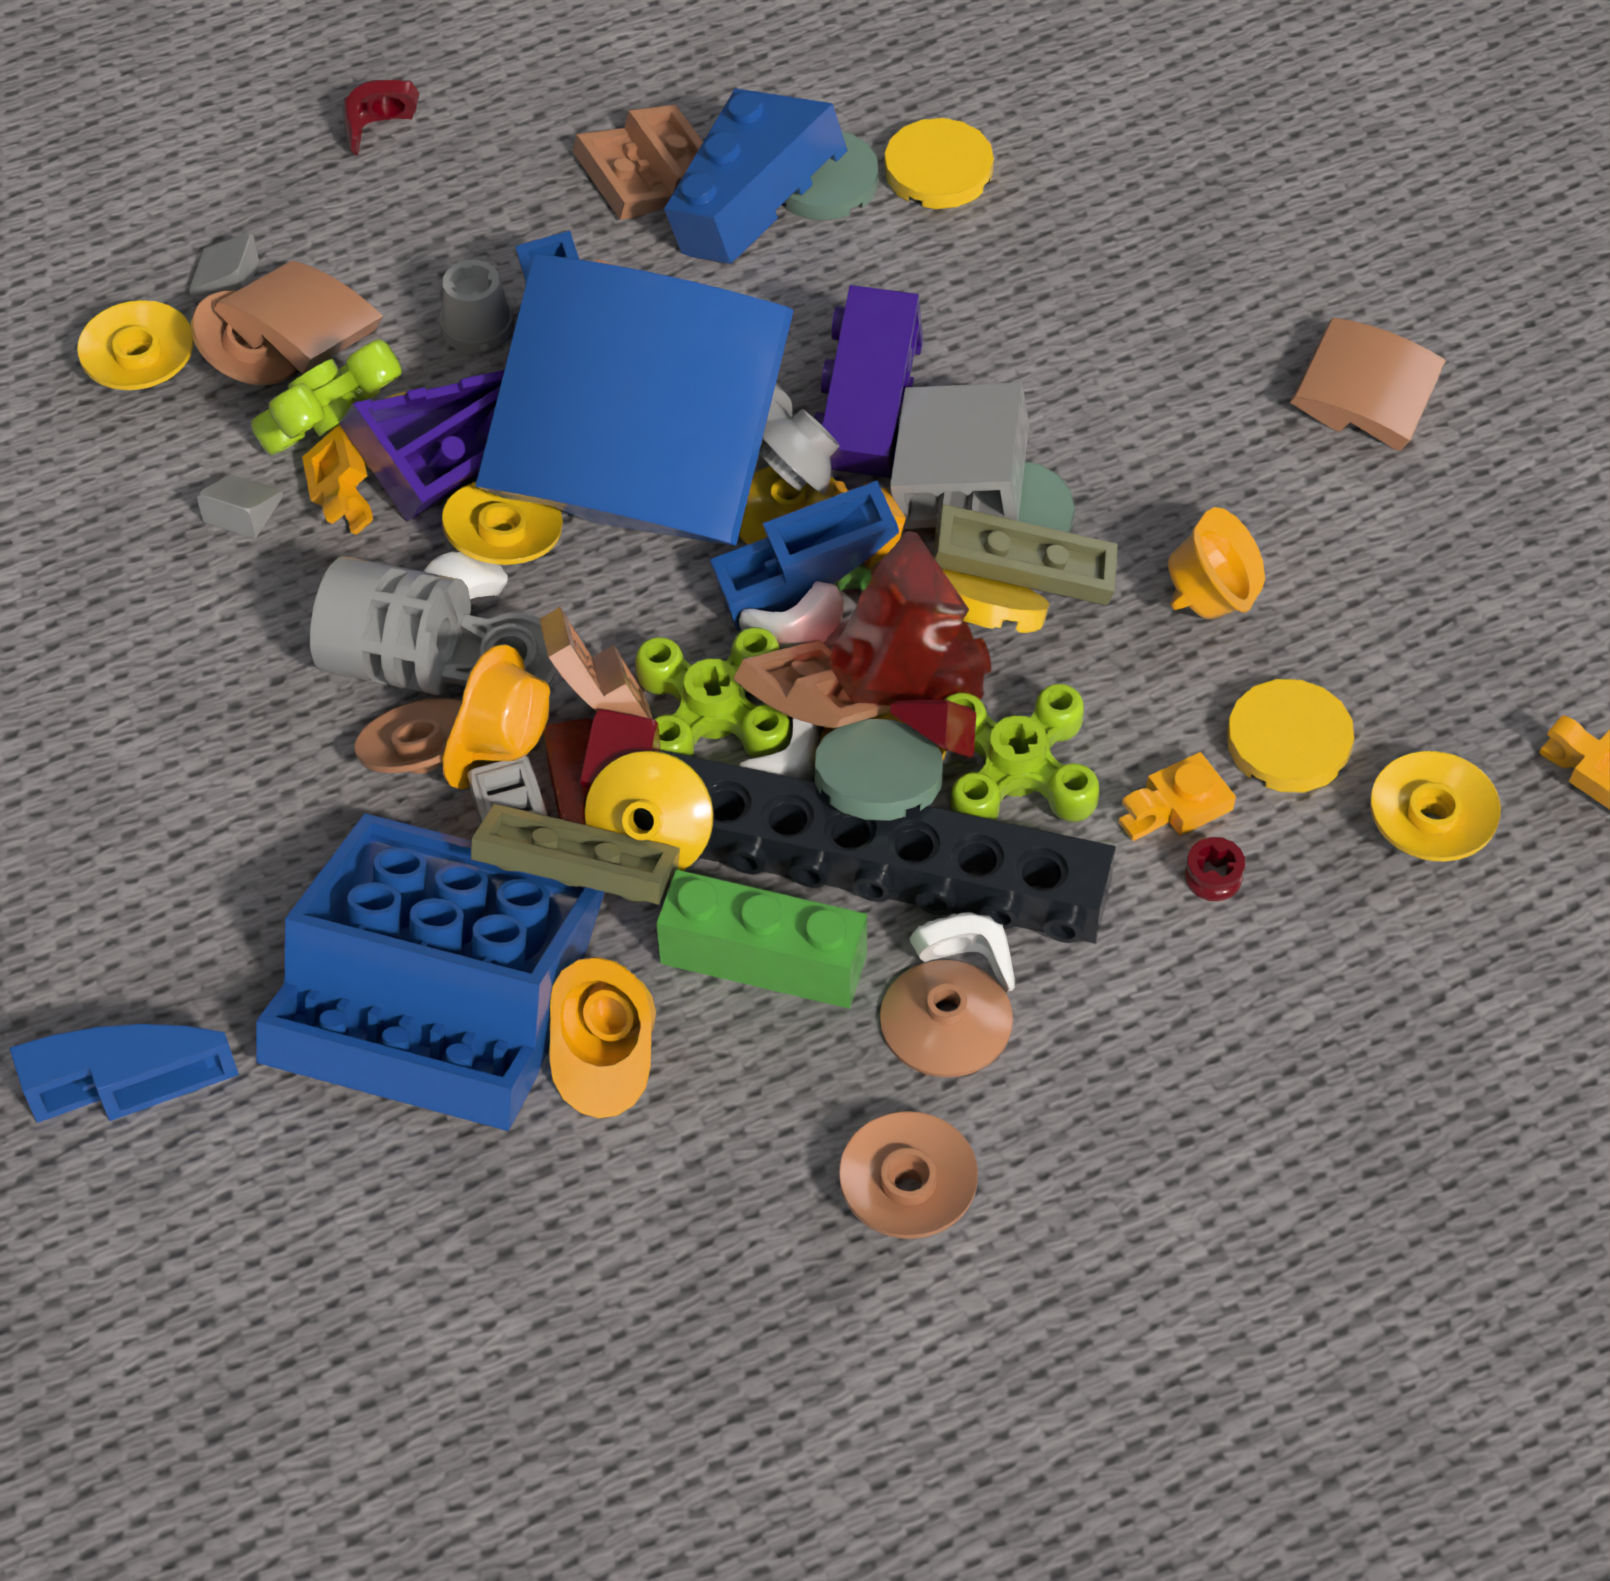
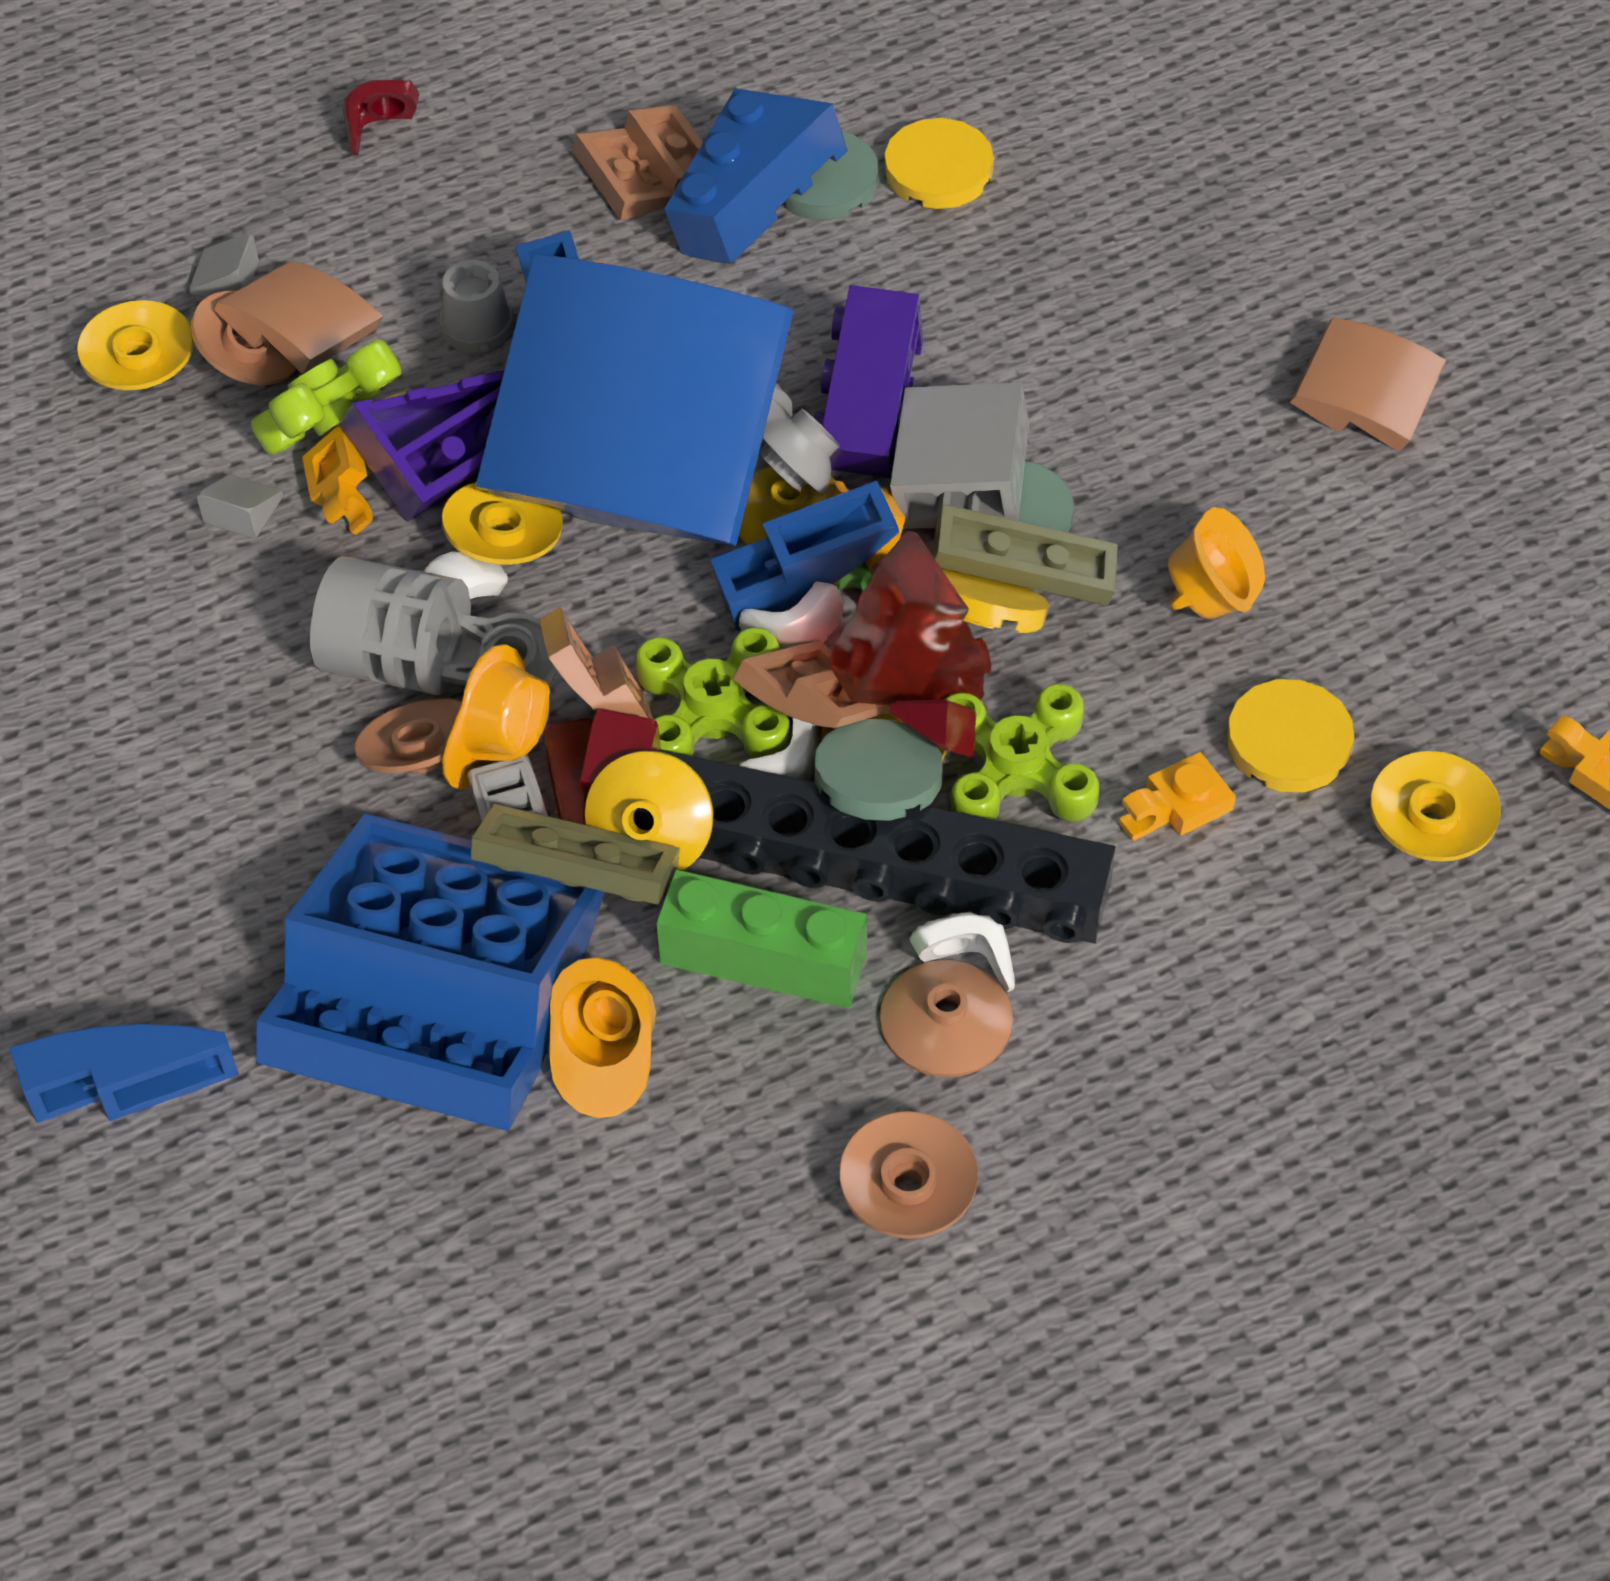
(1219, 853): dark red bush -> none

